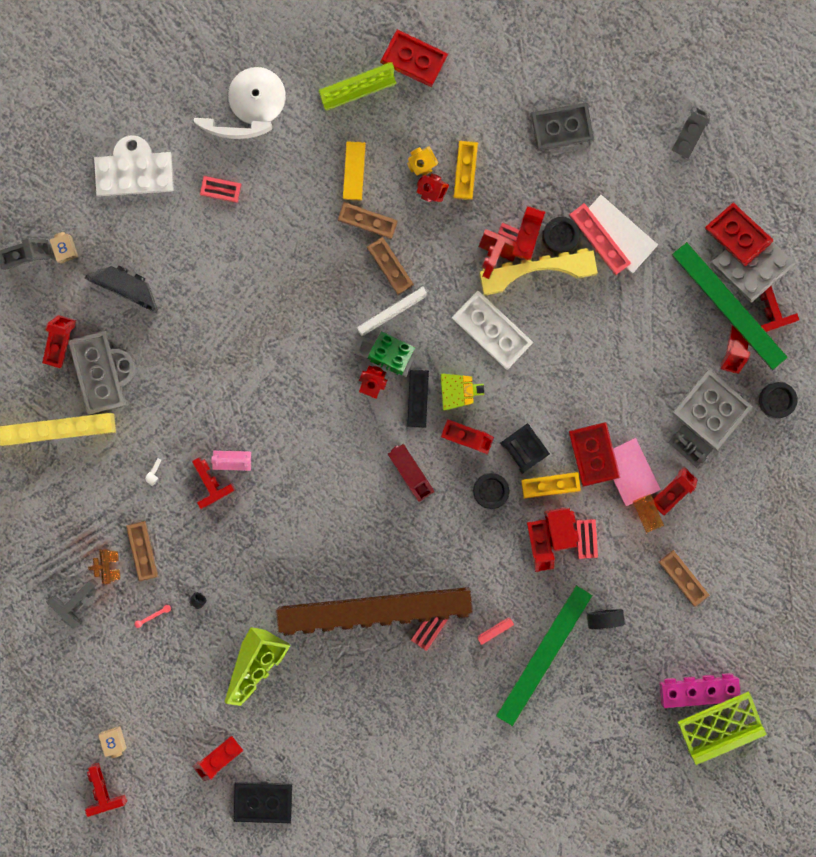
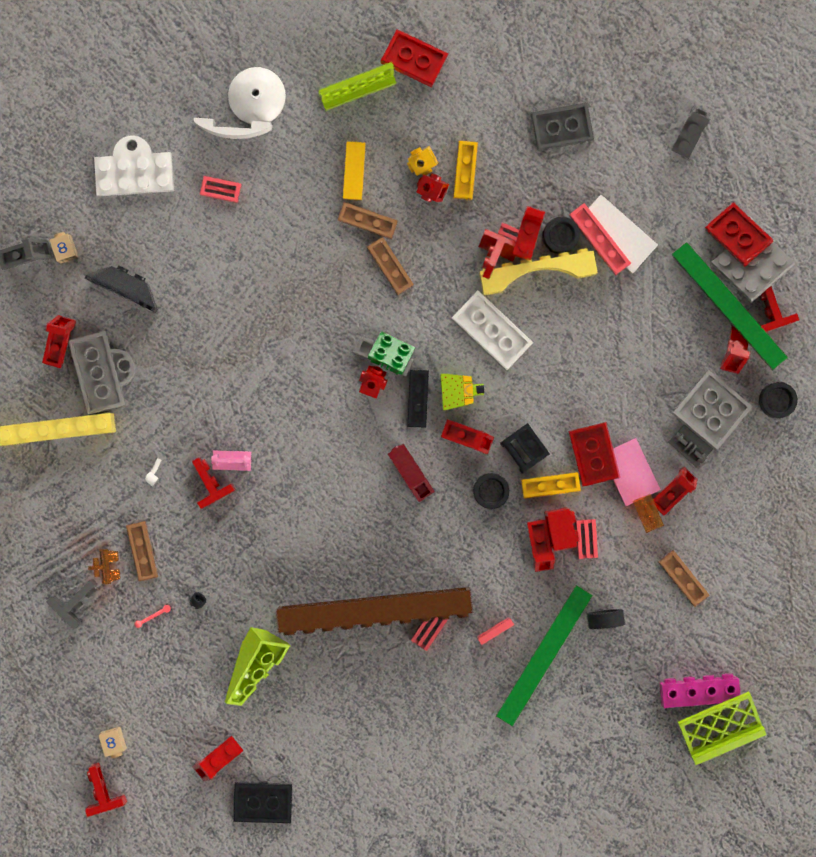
(392, 311): white tile -> none

